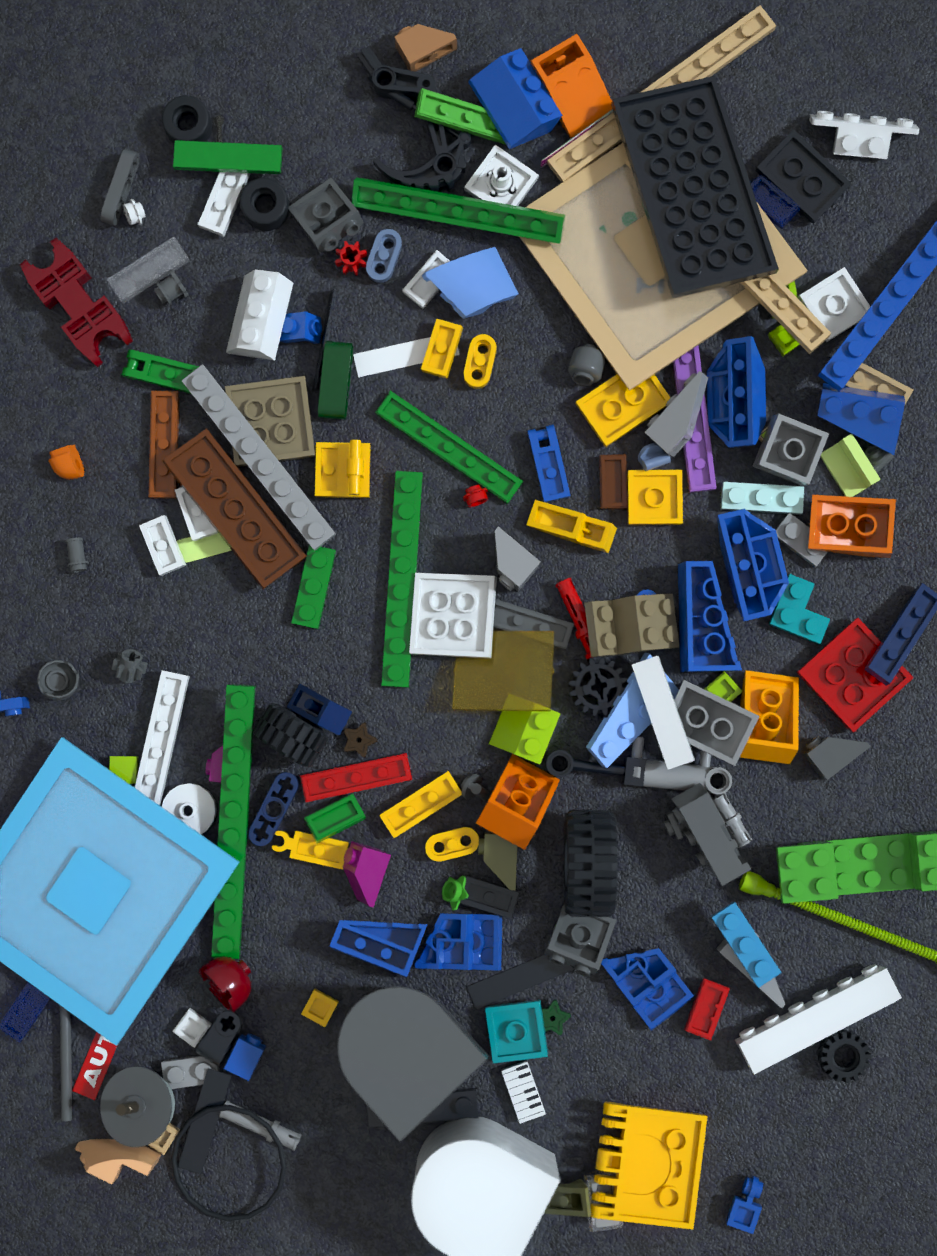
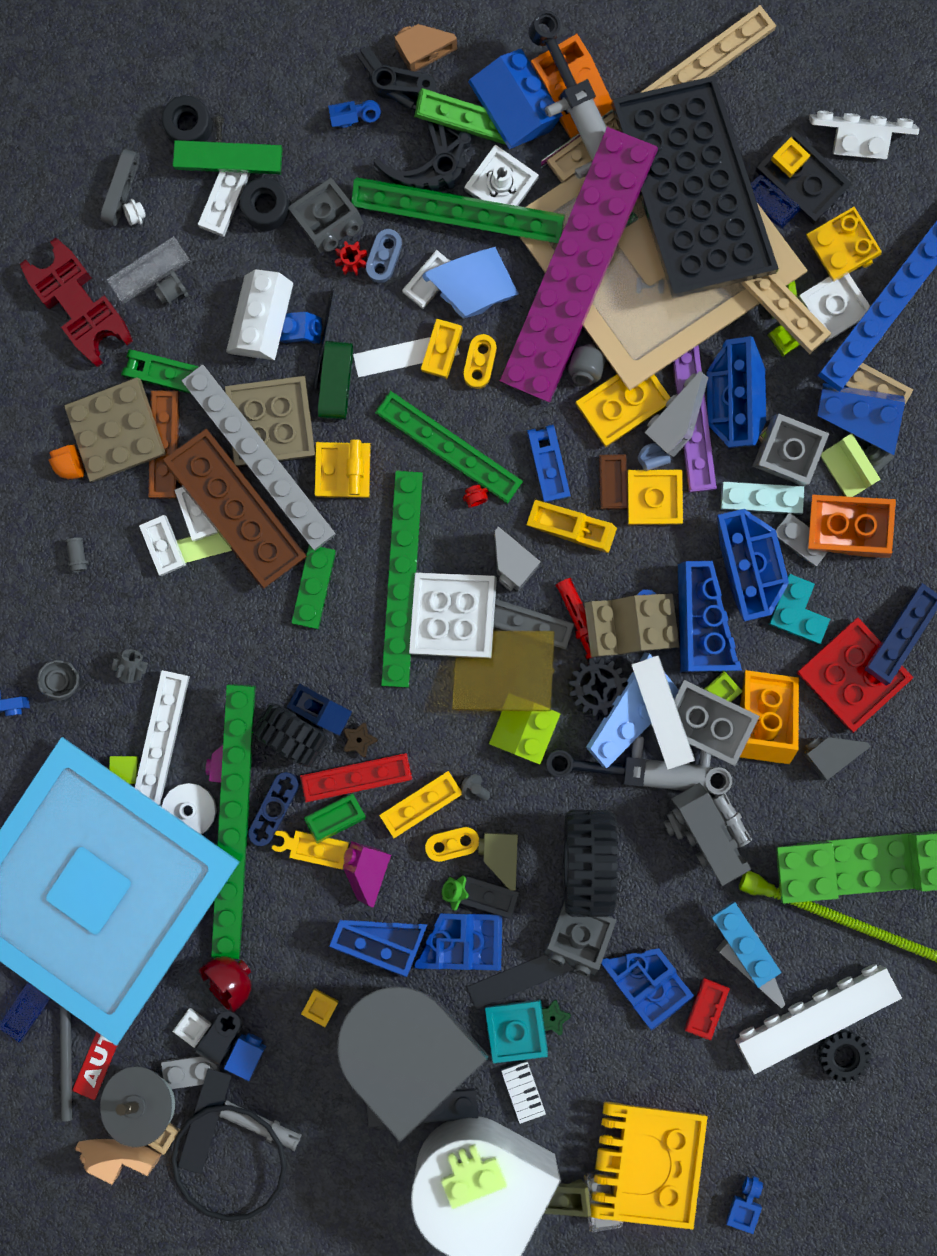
(115, 430): none -> dark tan plate
(347, 113): none -> blue plate
(472, 1178): none -> yellowish green hinge
(518, 802): orange slope -> none
(577, 97): none -> piece
(579, 263): none -> magenta plate
(790, 157): none -> yellow plate
(844, 244): none -> yellow plate

